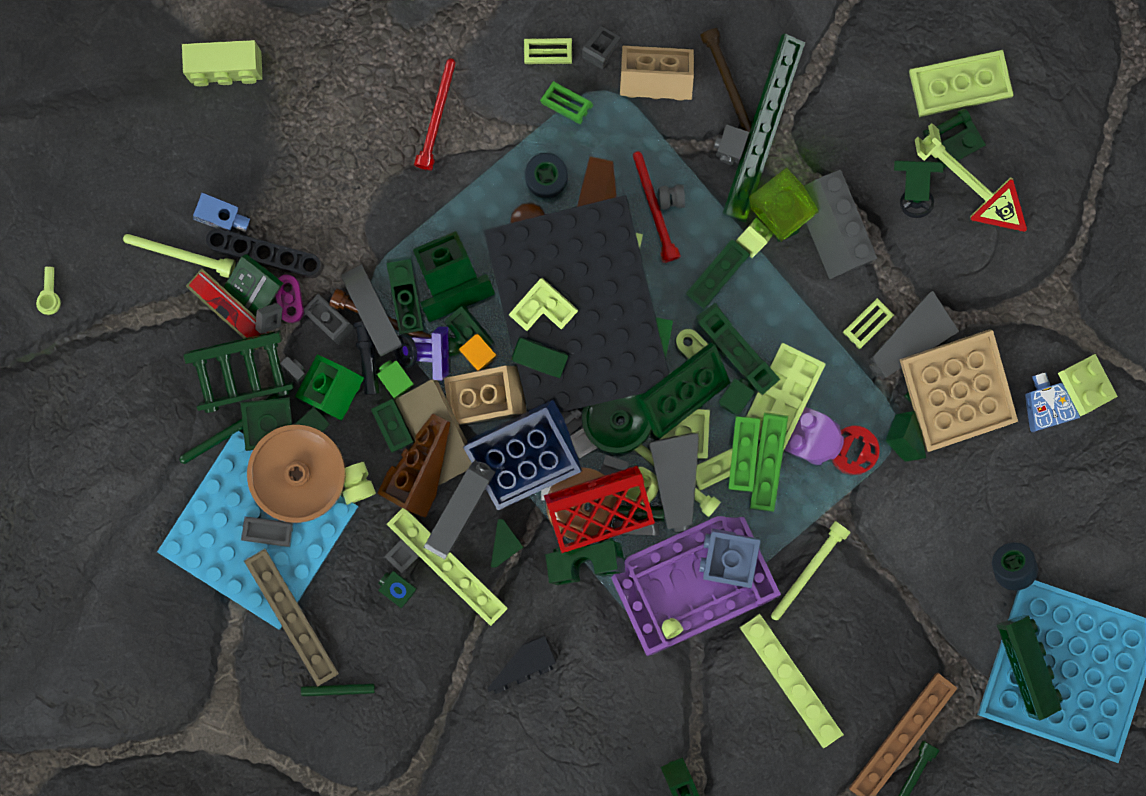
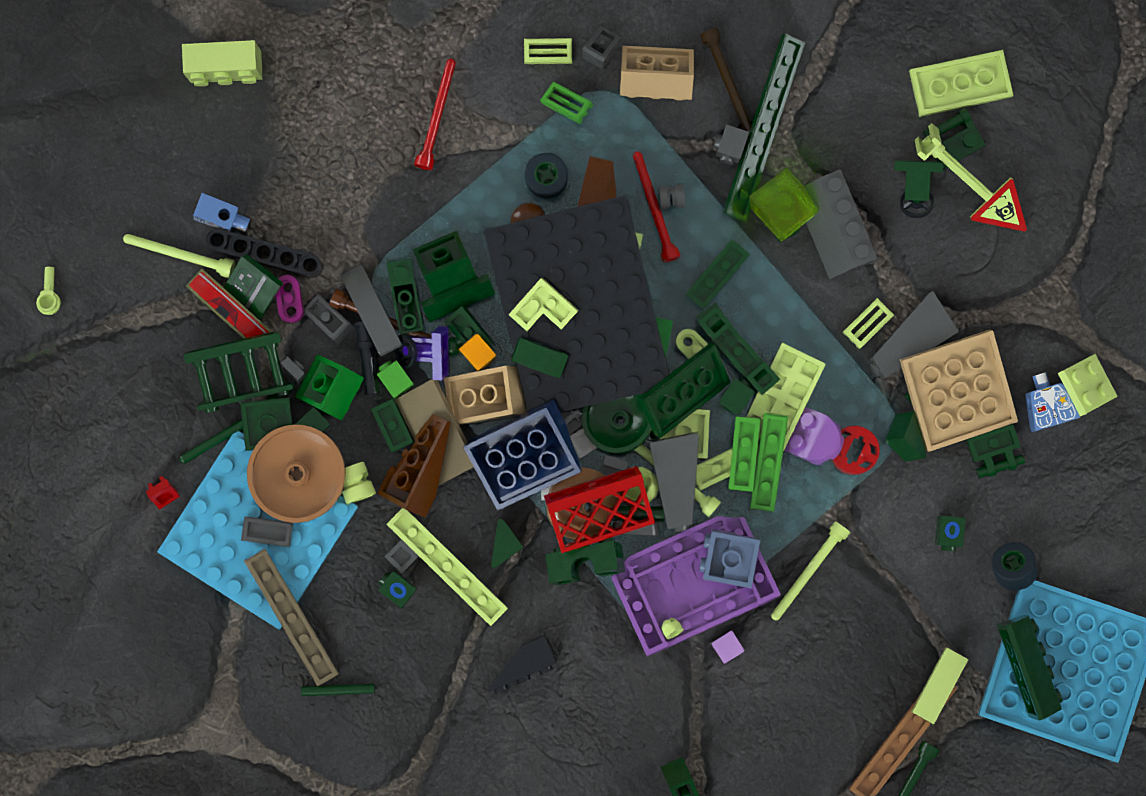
(162, 493): none -> red tile
(268, 318): dark grey plate -> none
(459, 509): dark grey slope -> none
(727, 647): none -> lavender tile
(754, 237): yellowish green slope -> none
(791, 681): yellowish green plate -> none
(939, 685): none -> yellowish green tile
(950, 532): none -> dark green brick
(994, 443): none -> dark green plate

